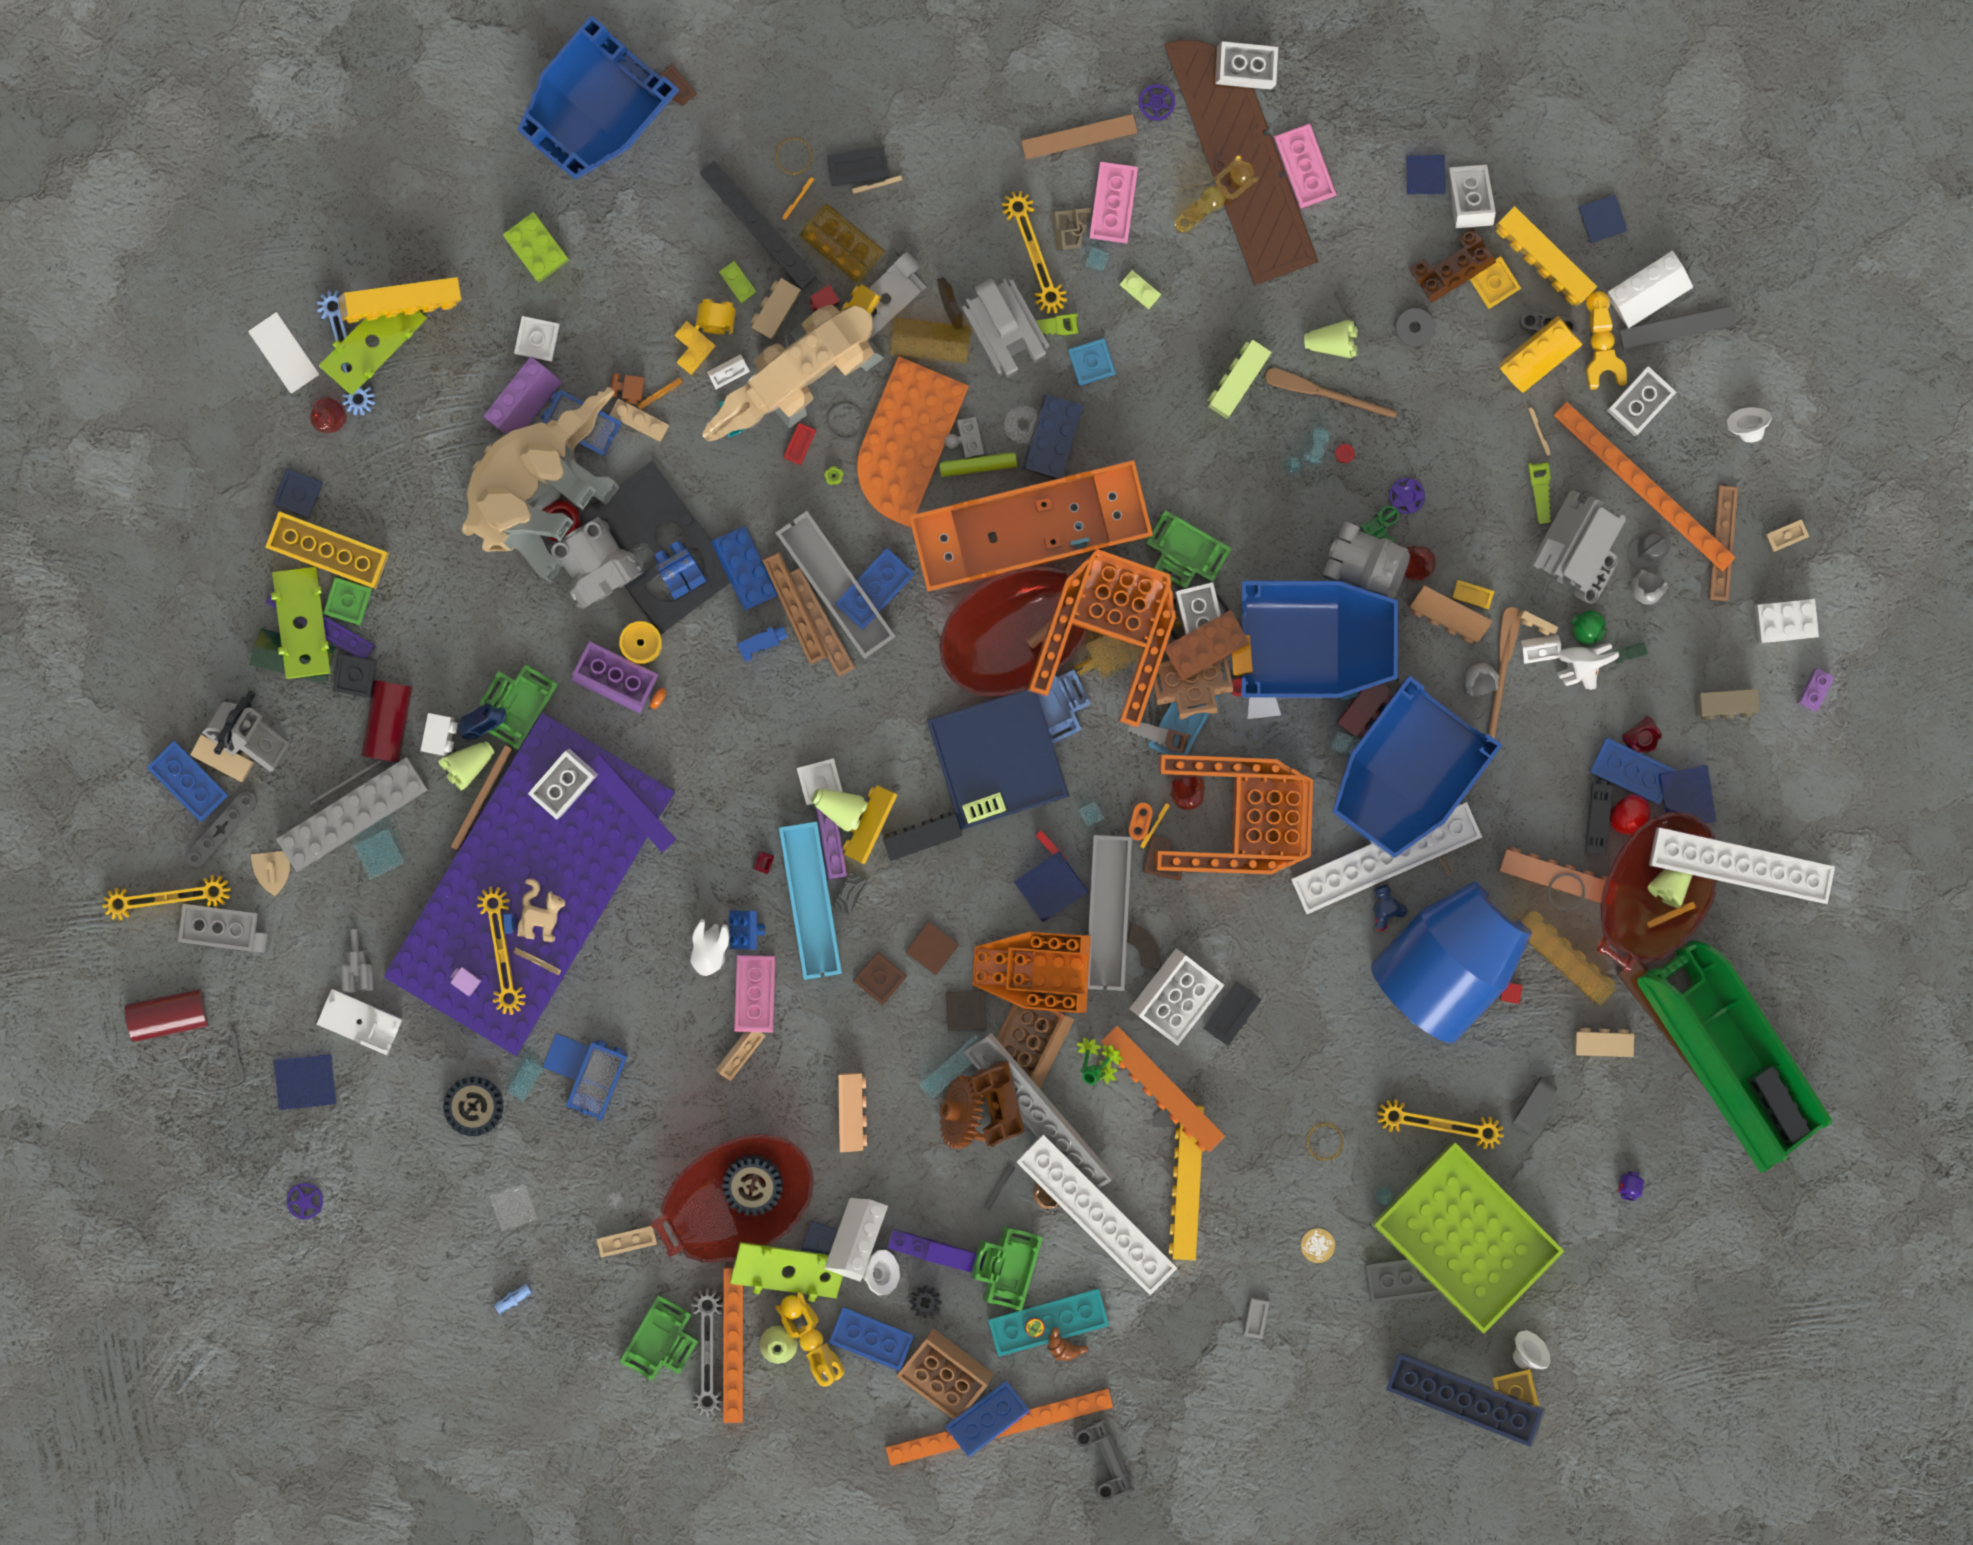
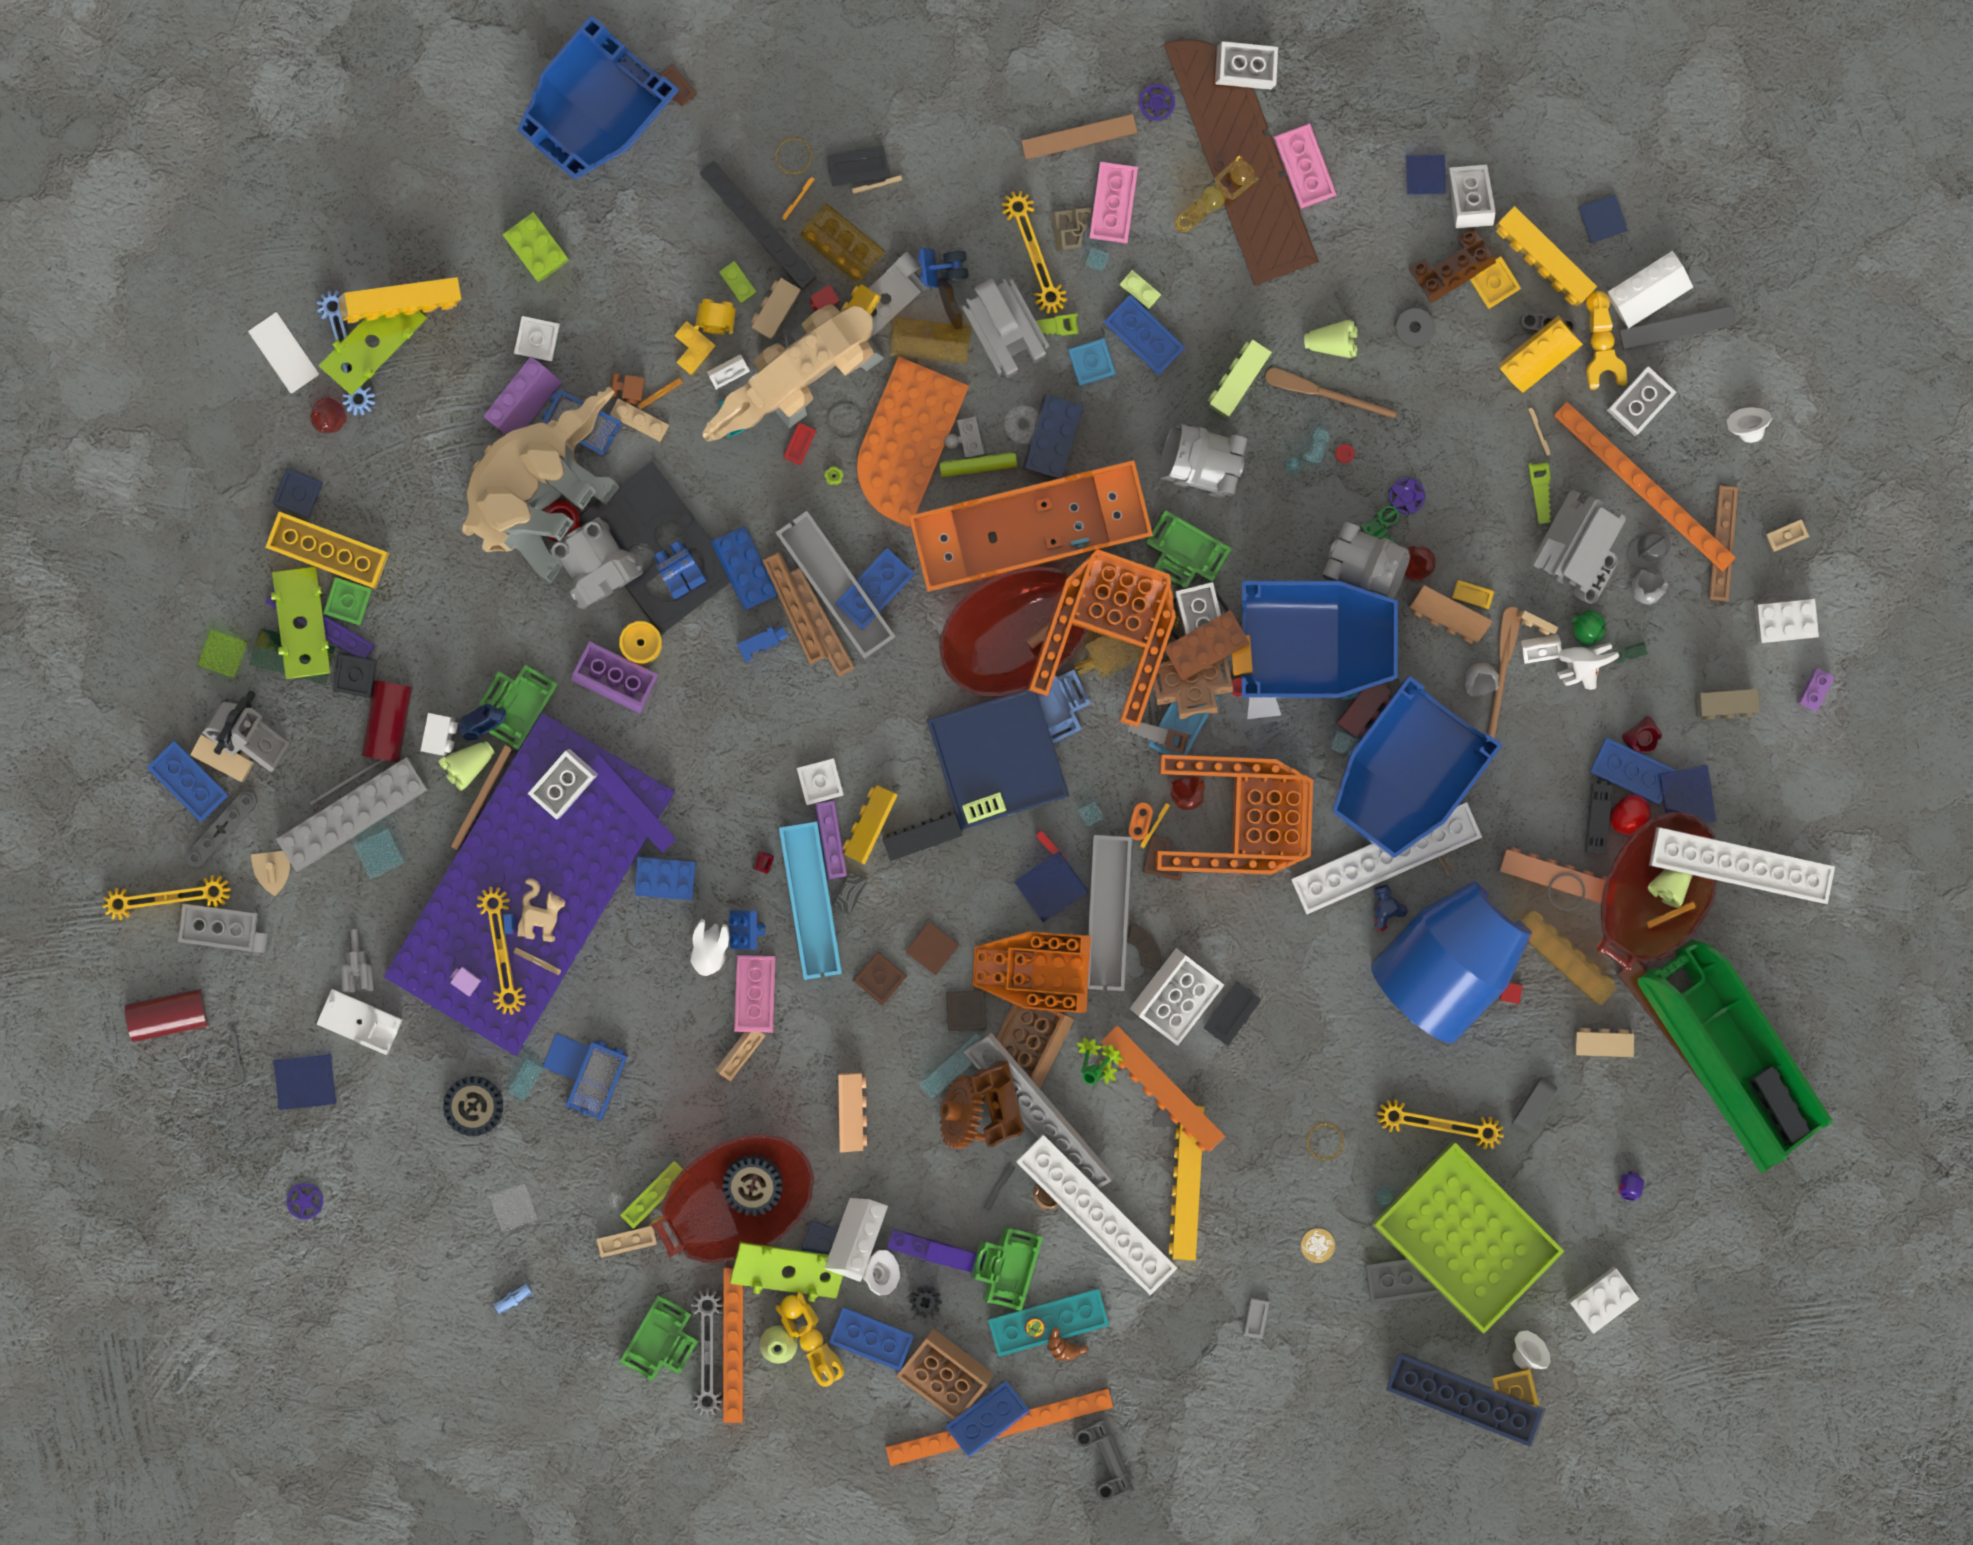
(222, 653): none -> clear neon green tile
(651, 1195): none -> lime plate
(658, 698): orange piece -> none
(665, 878): none -> blue brick
(840, 807): yellowish green cone -> none
(929, 268): none -> blue plate
(1144, 335): none -> blue plate
(1202, 460): none -> light grey piece
(1603, 1300): none -> white brick

